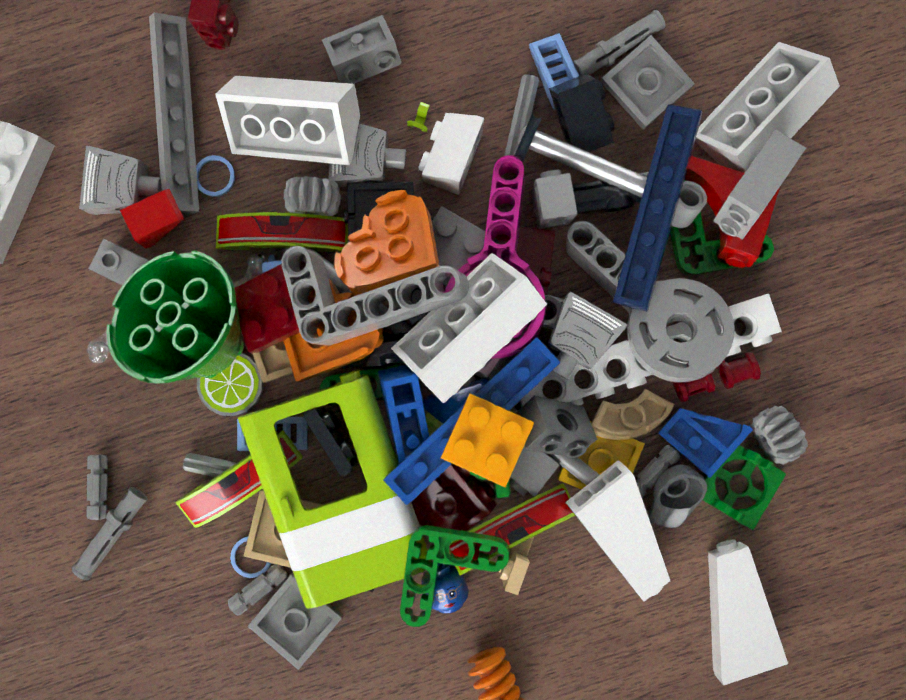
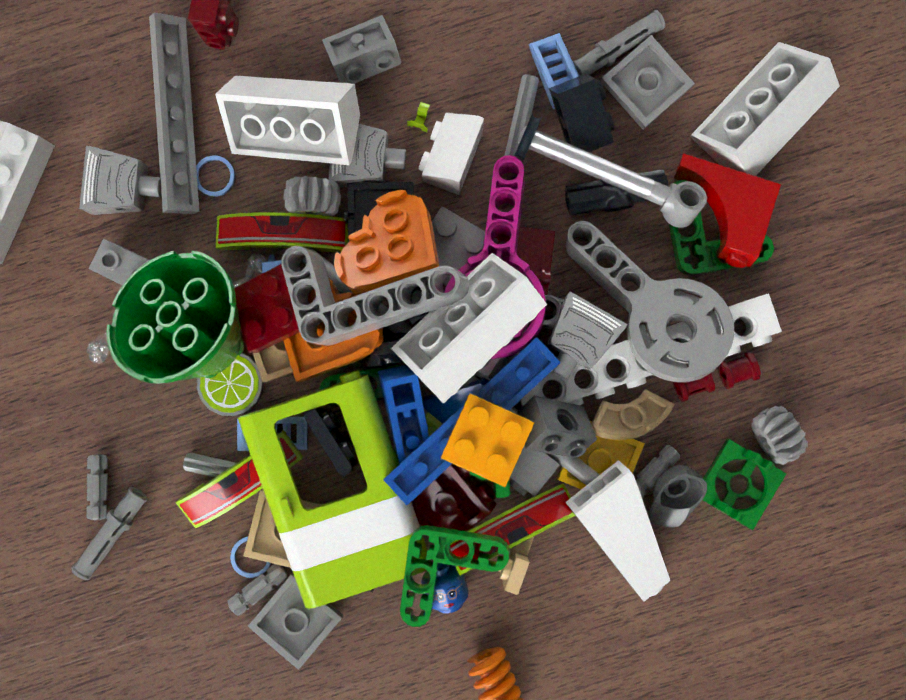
(152, 218): red slope -> none
(553, 200): light grey brick -> none
(657, 207): dark blue tile -> none
(704, 438): blue wing -> none
(741, 620): white slope -> none
(758, 184): light grey window -> none

